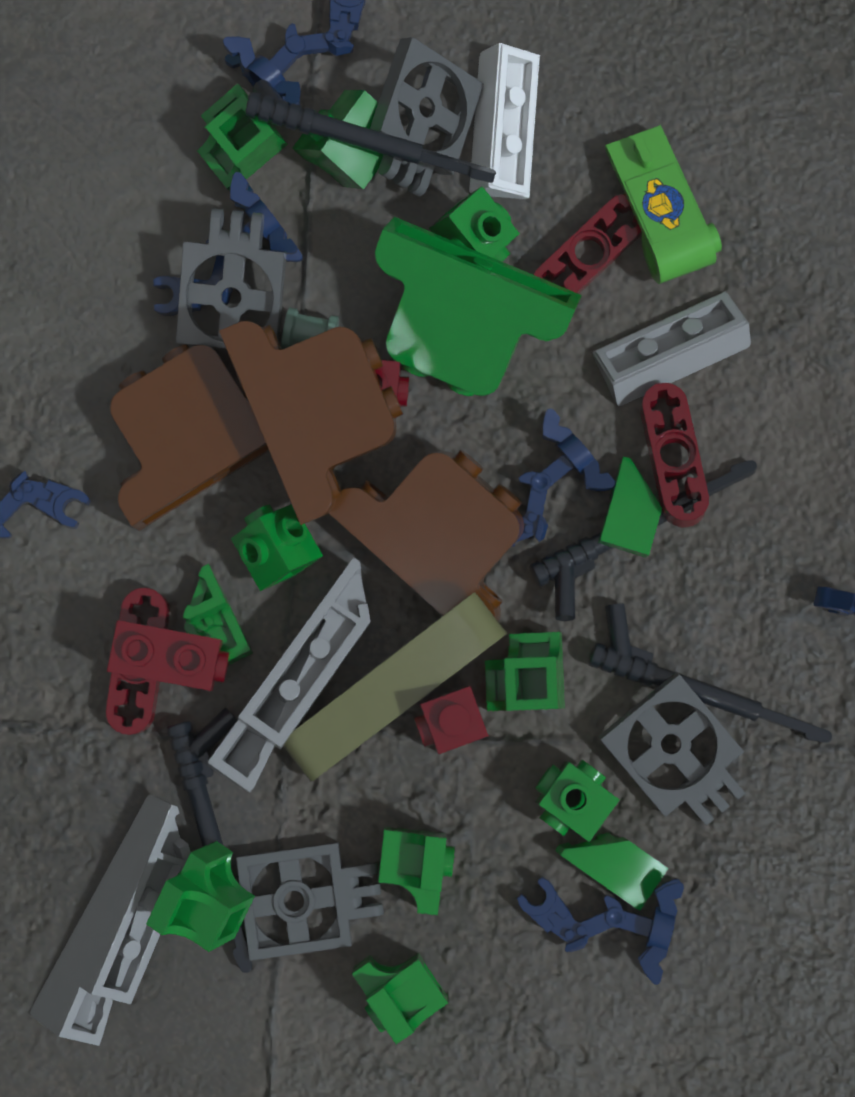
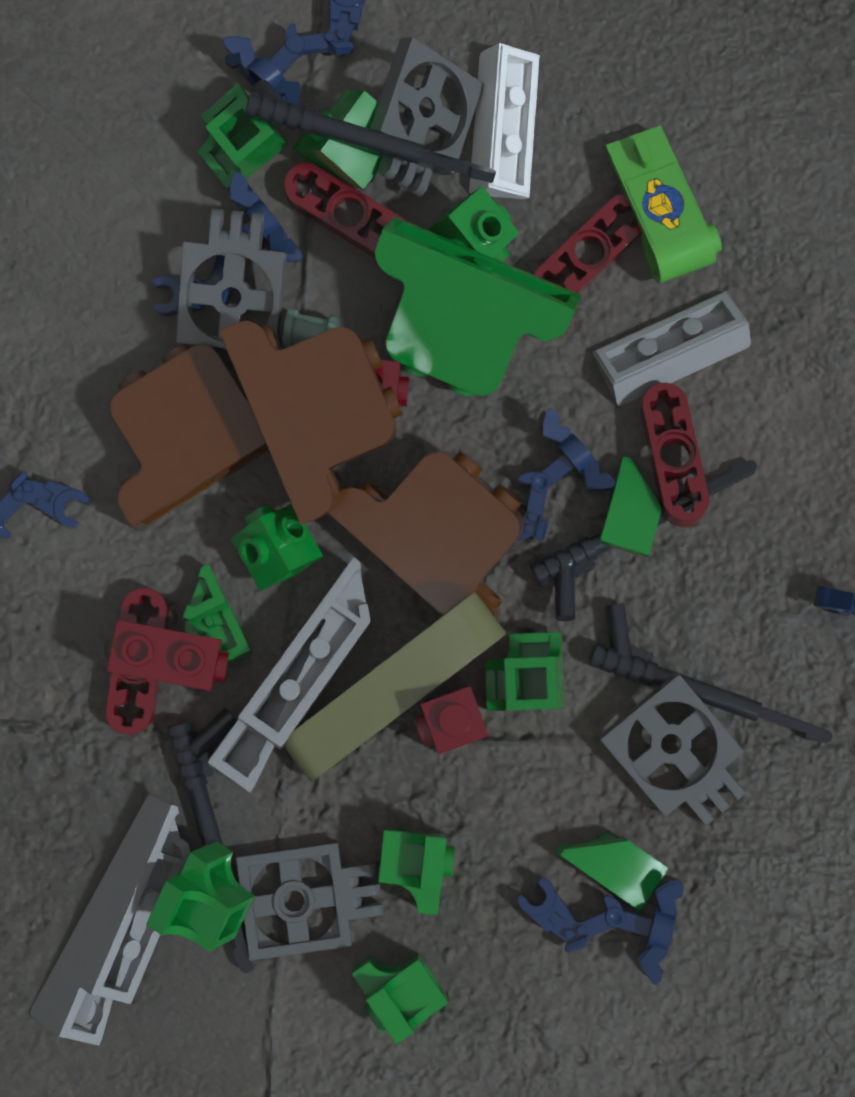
(312, 204): none -> dark red beam
(591, 809): green brick -> none

